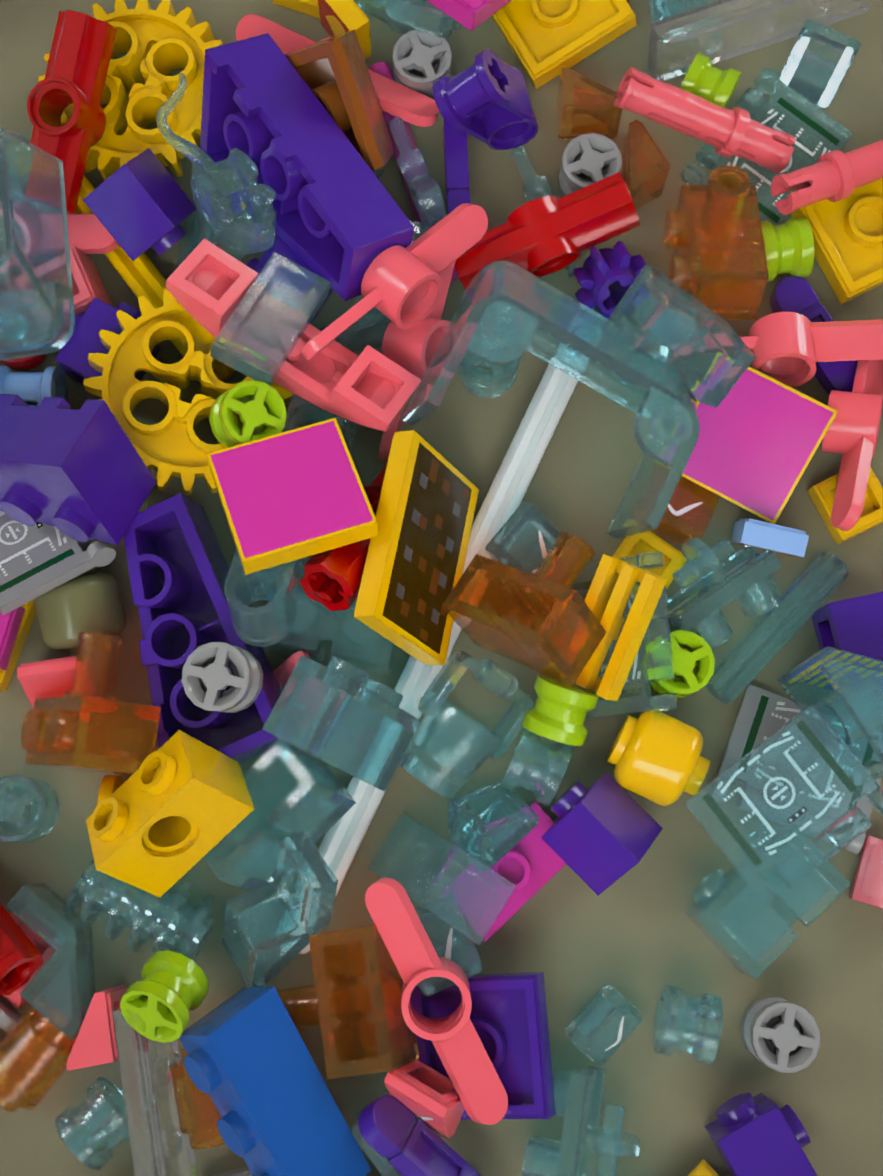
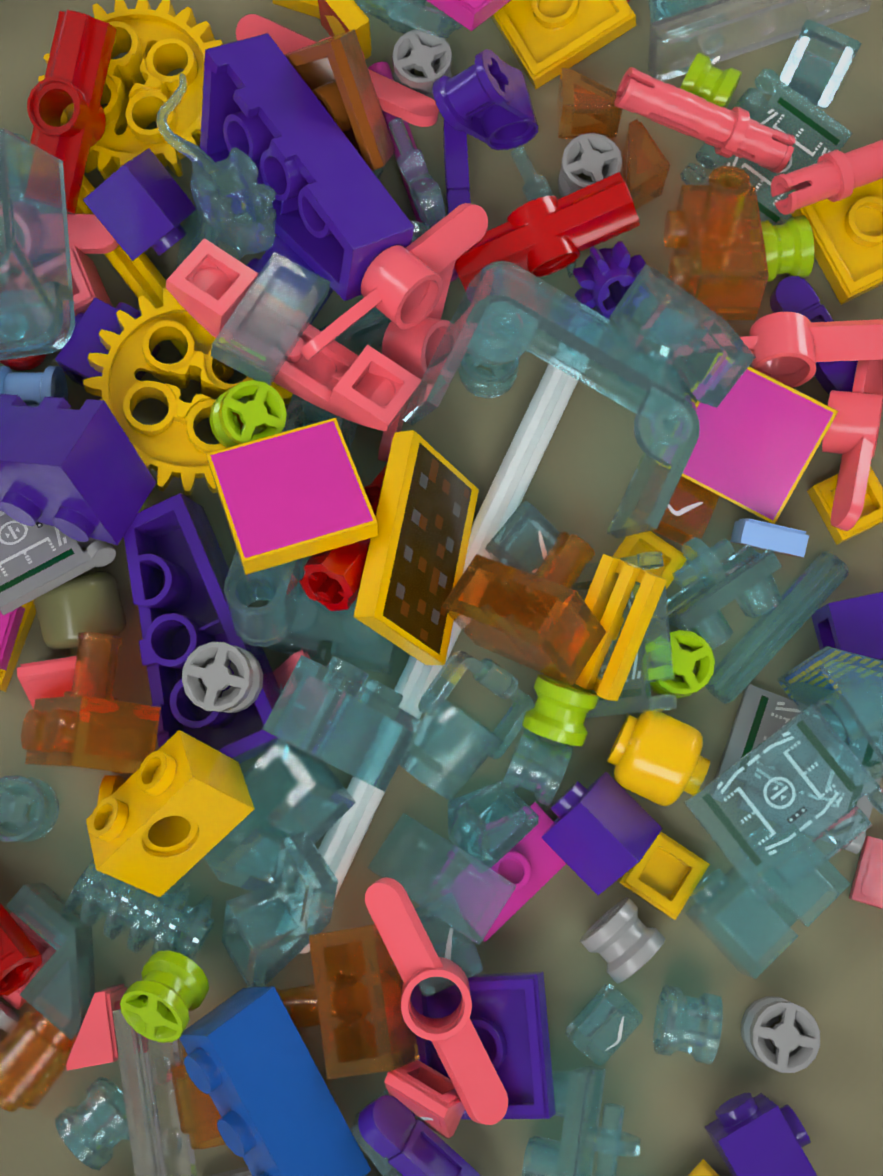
(622, 940): none -> light grey wheel
(665, 875): none -> yellow tile

